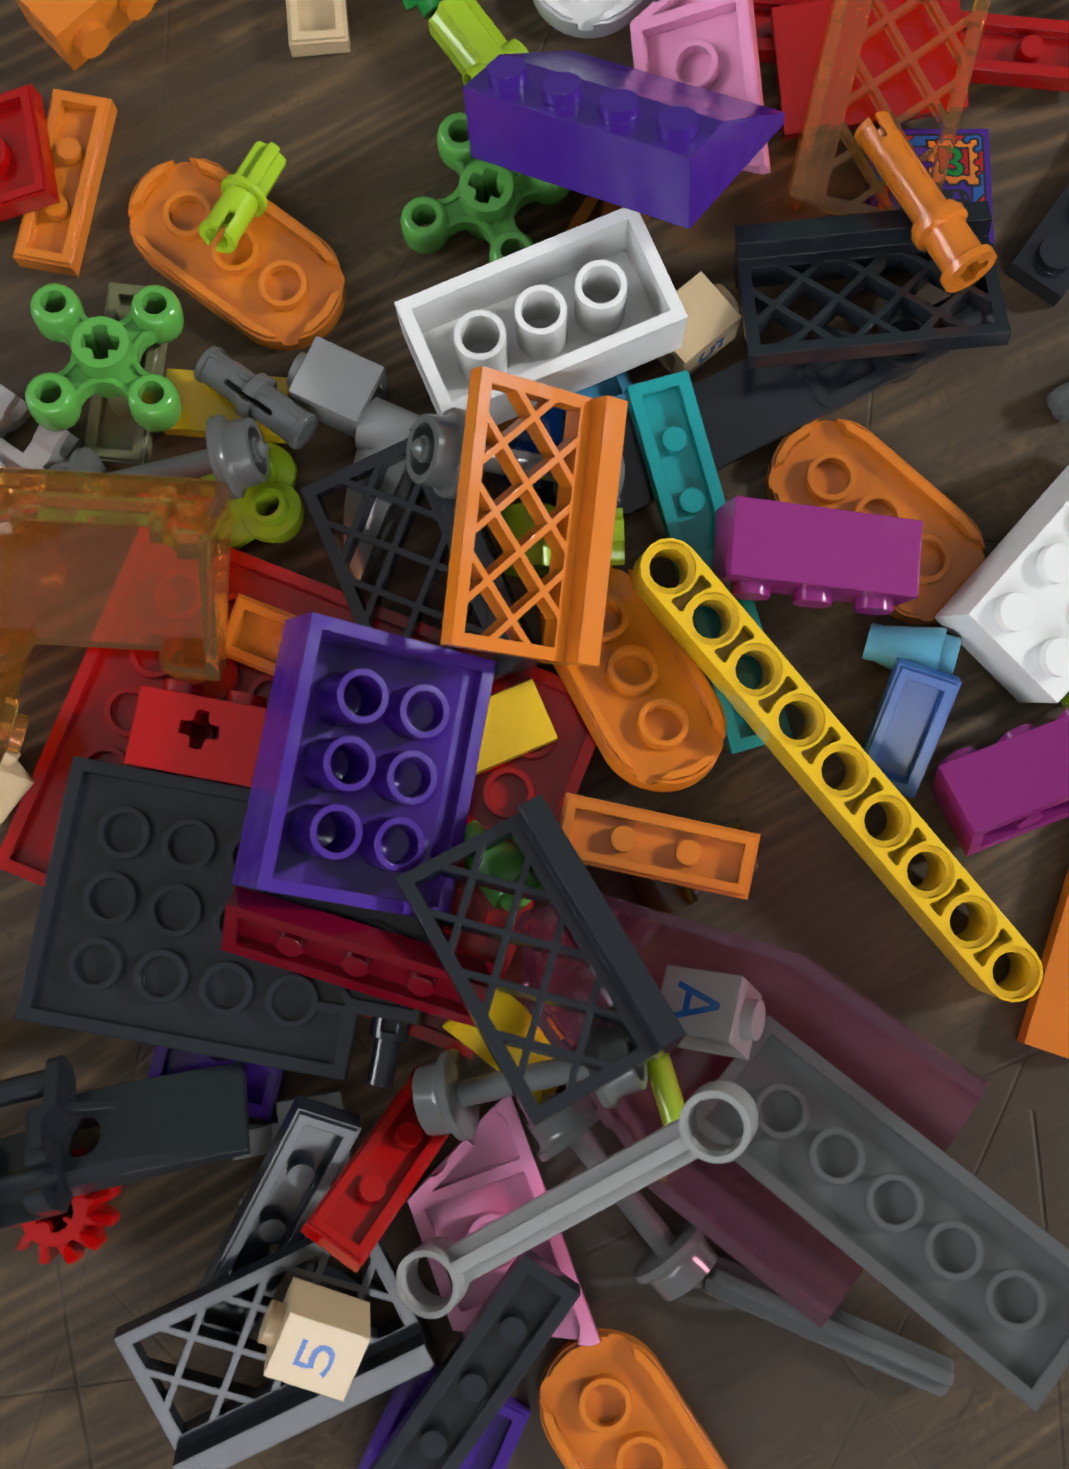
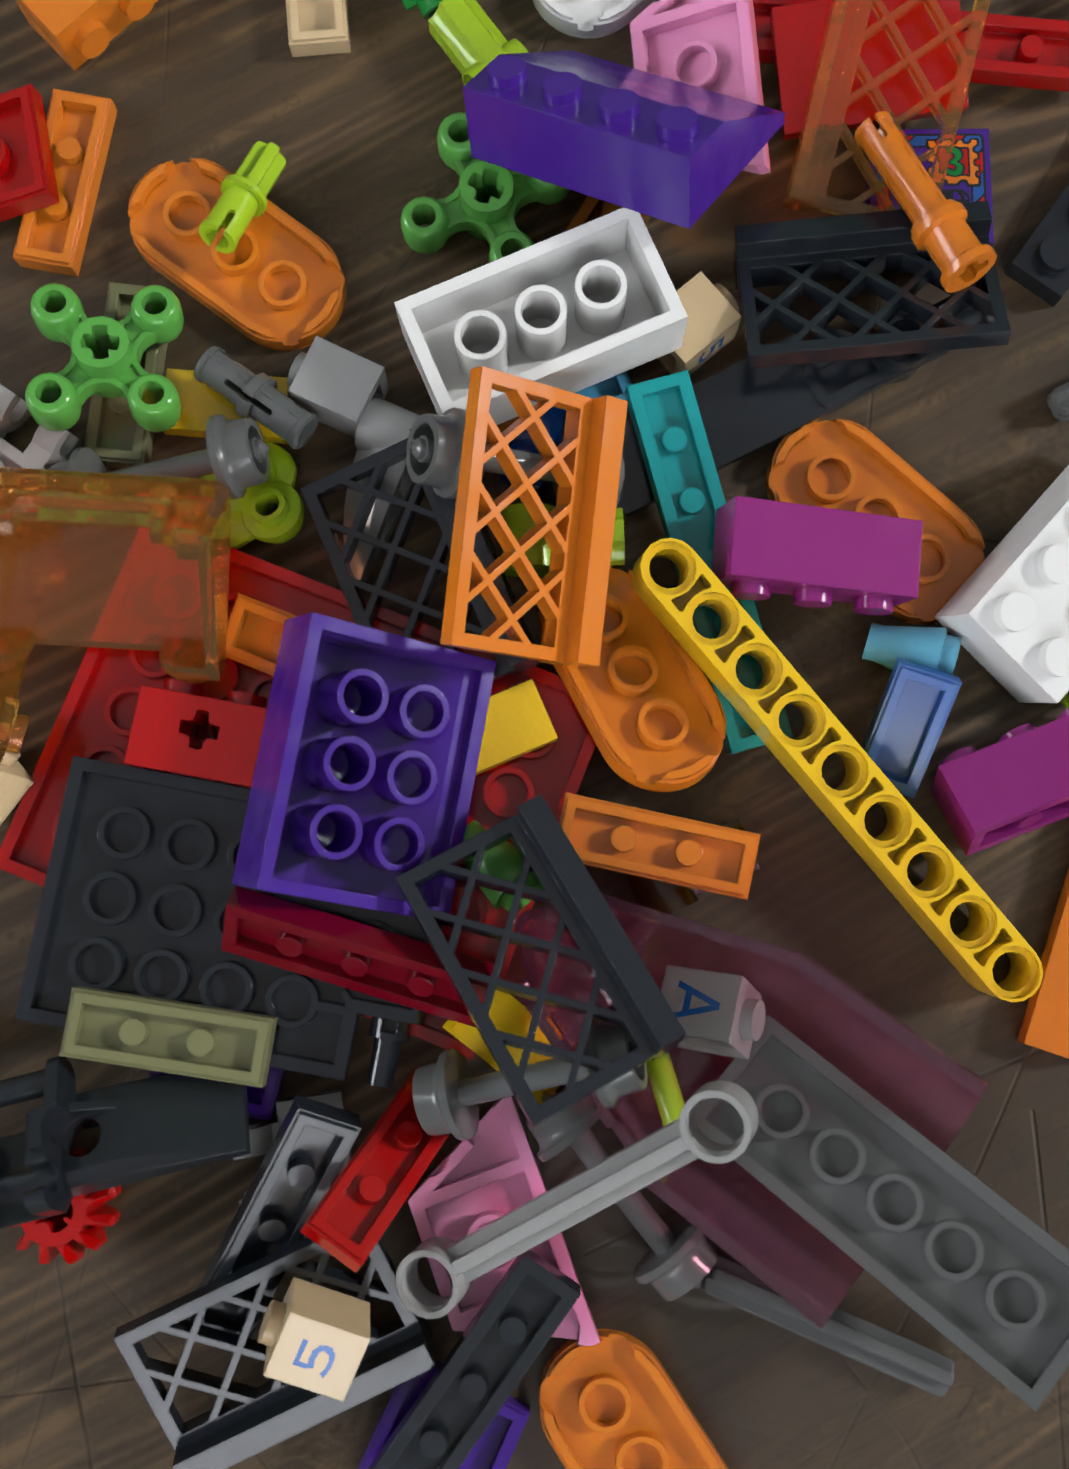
(168, 1036): none -> olive tile

